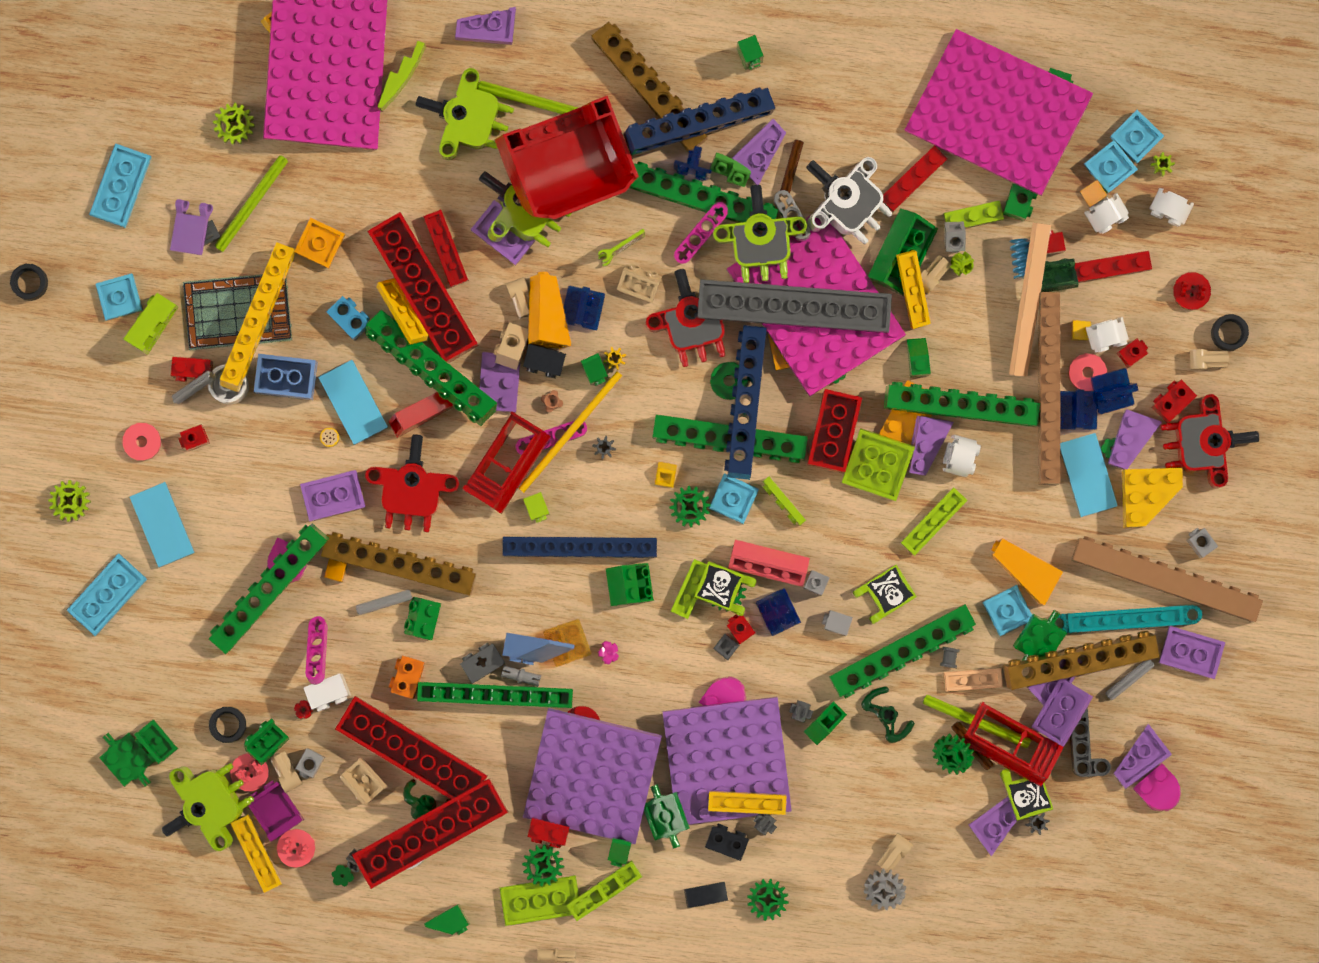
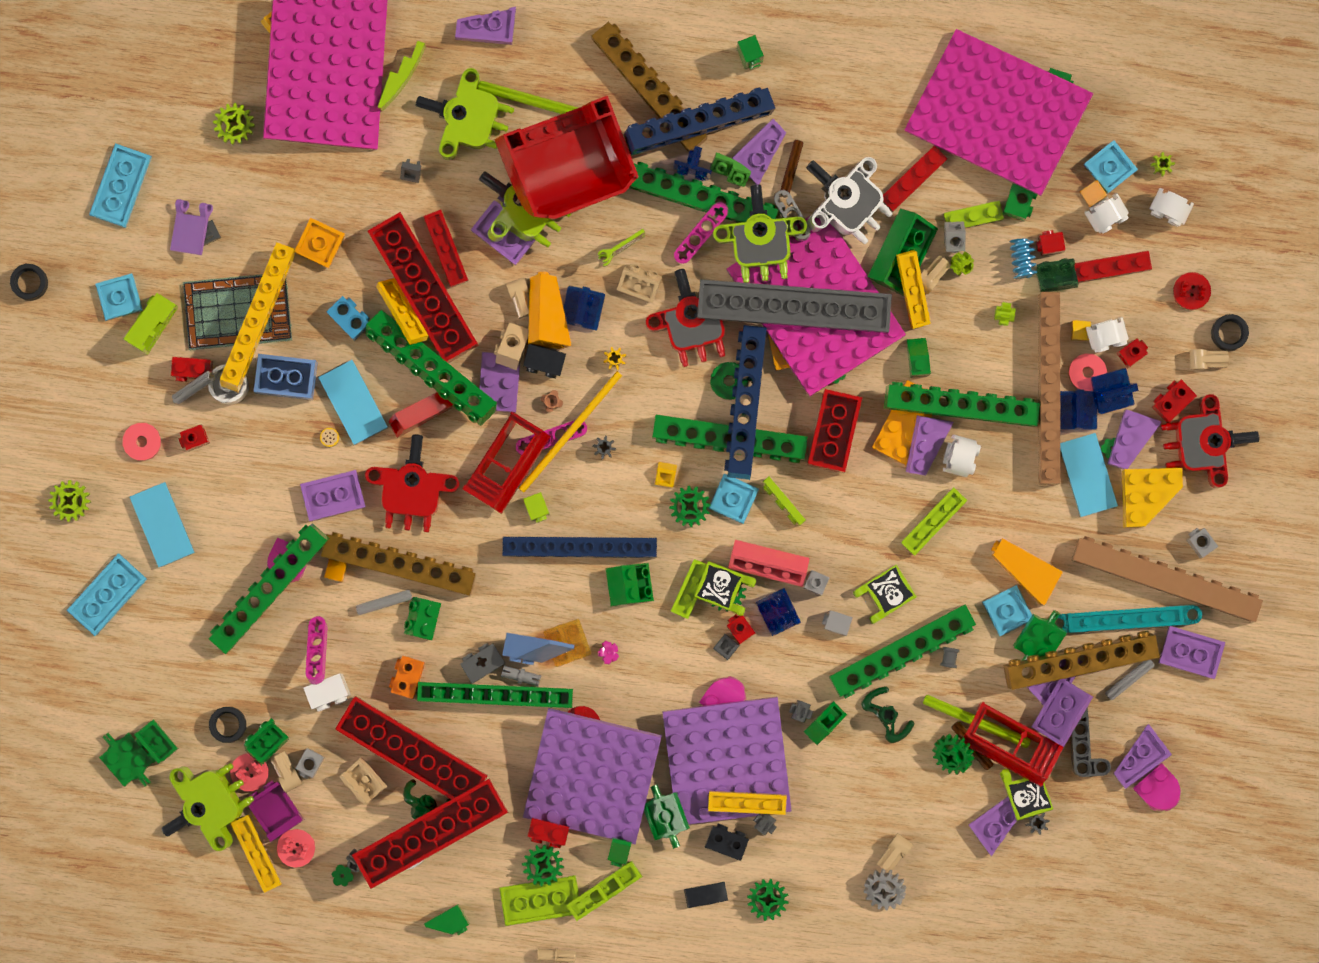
(251, 203): lime axle -> none
(298, 708): red plate -> none
(410, 171): none -> dark grey tile
(594, 370): green slope -> none
(878, 464): lime plate -> none
(973, 679): light nougat tile -> none
(1004, 314): none -> lime gear
(1030, 299): light nougat tile -> none
(1137, 136): medium azure plate -> none

